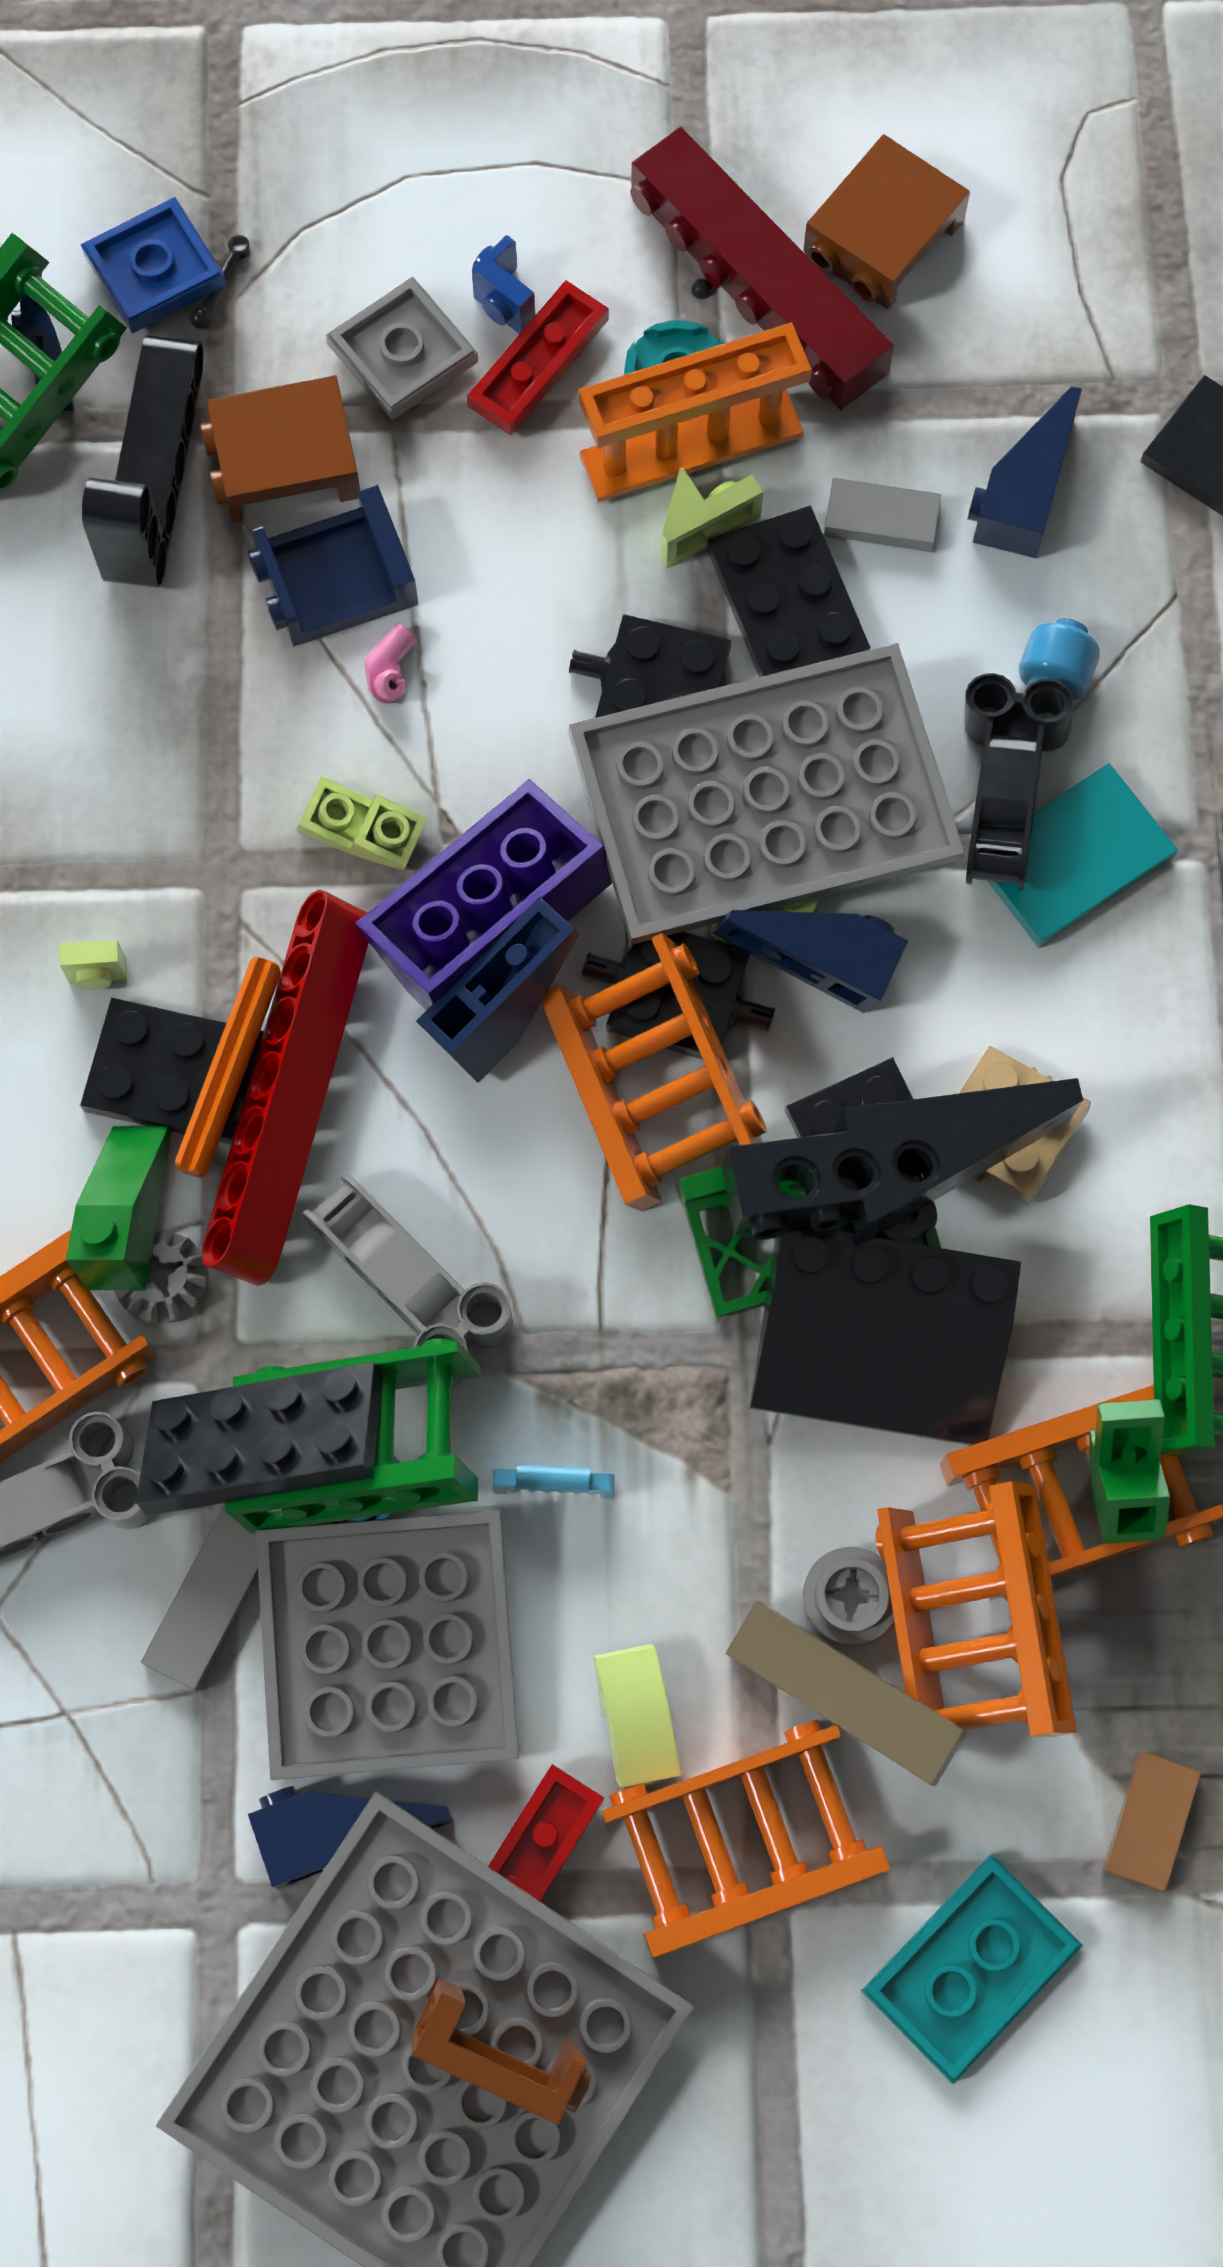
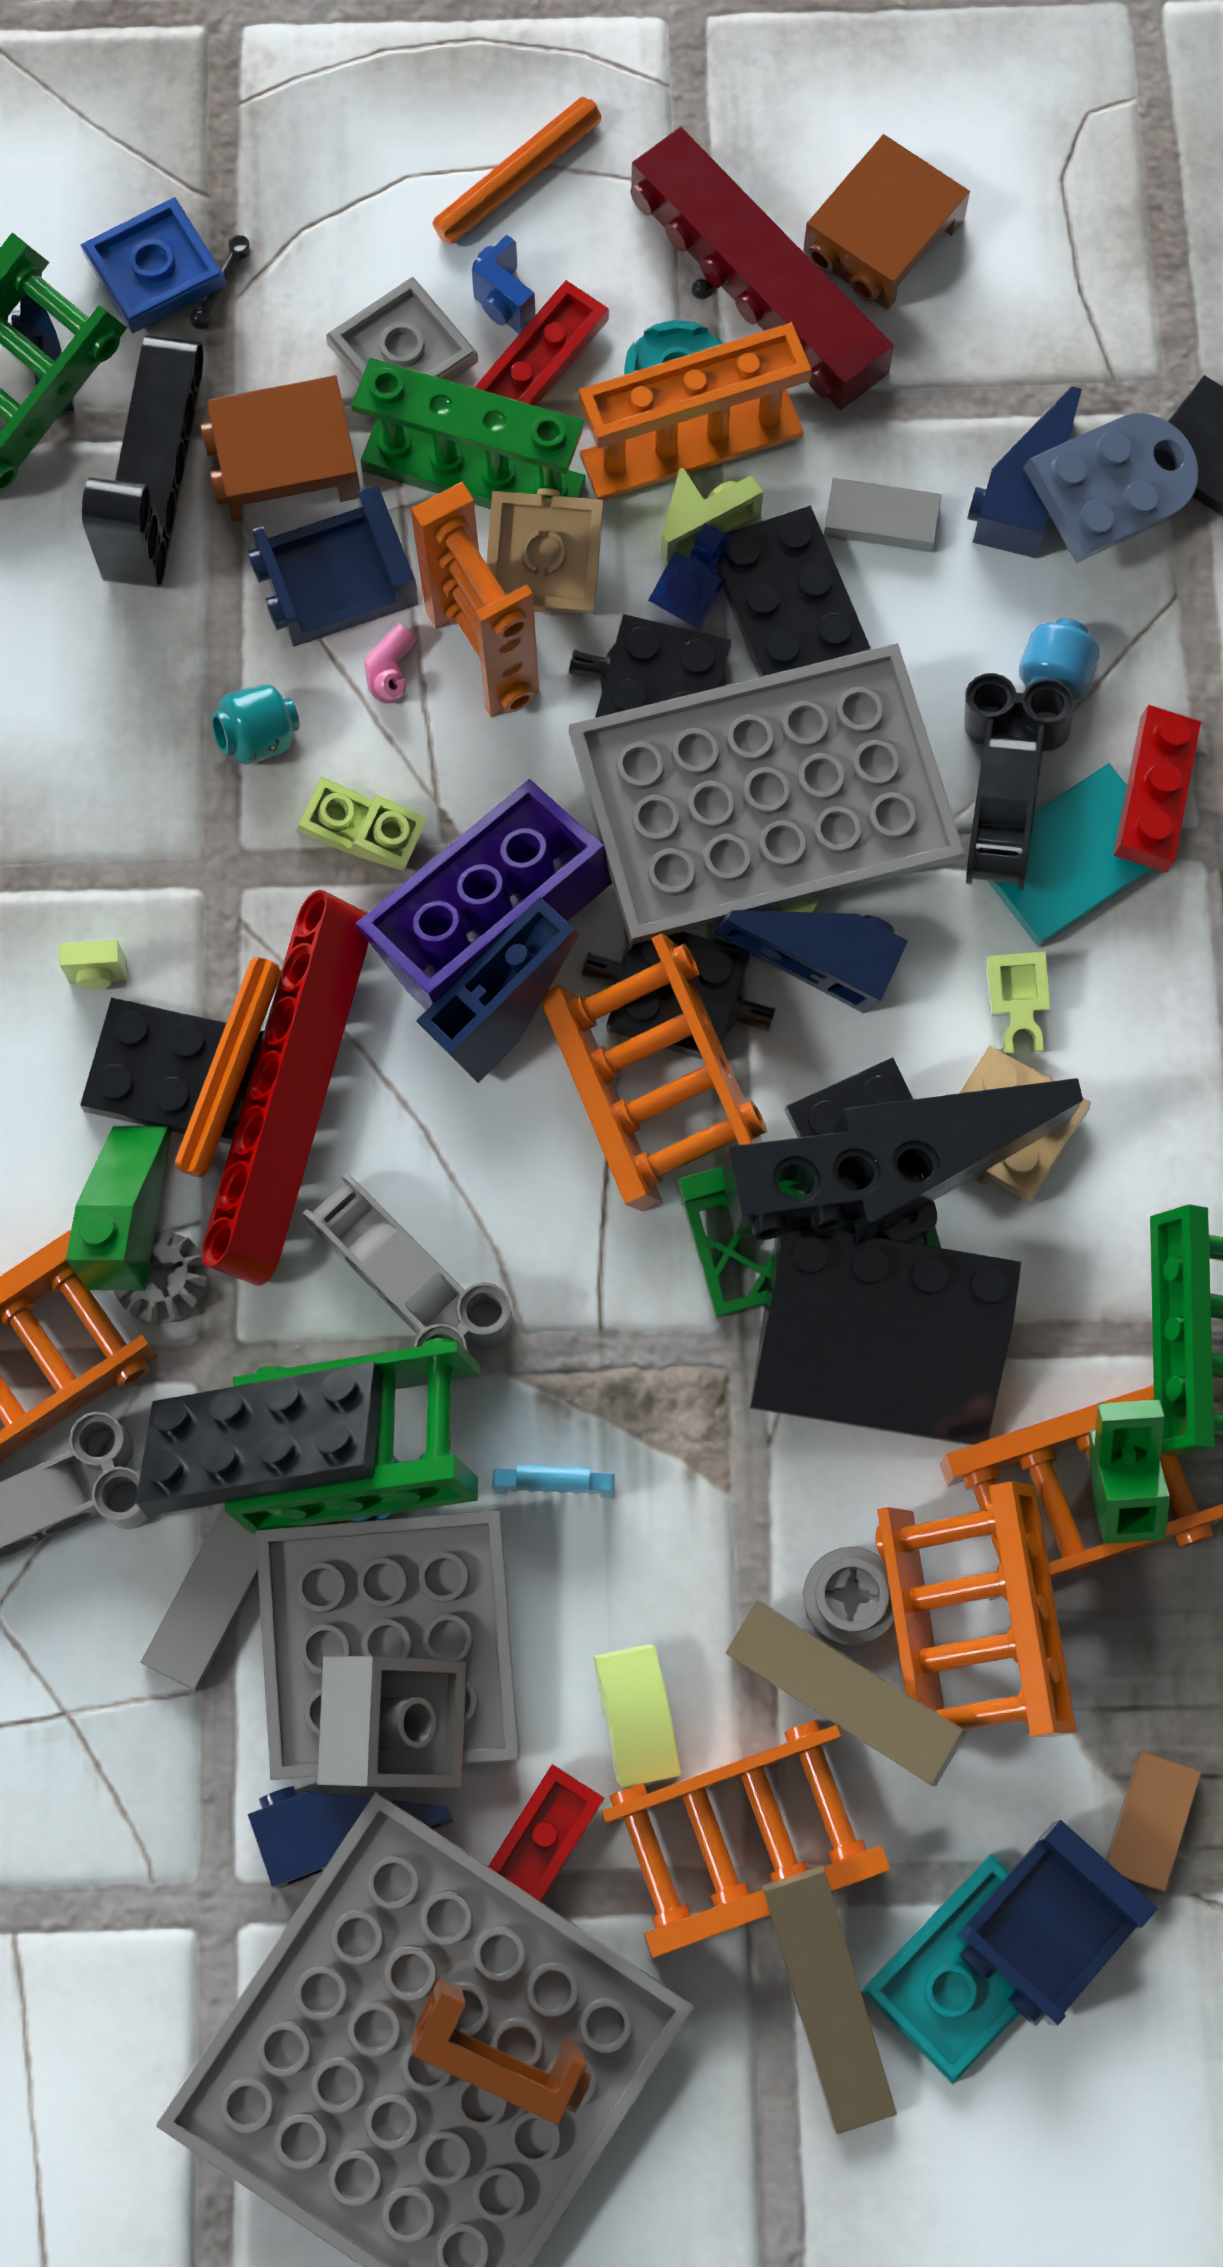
(254, 724): none -> teal head
(391, 1722): none -> light grey slope
(451, 433): none -> green fence
(466, 593): none -> orange fence
(517, 170): none -> orange axle
(548, 547): none -> tan plate
(689, 584): none -> clear blue plate
(829, 2000): none -> dark tan tile
(1019, 989): none -> yellowish green plate
(1053, 1924): none -> dark blue panel
(1110, 485): none -> sand blue plate
(1157, 788): none -> red plate

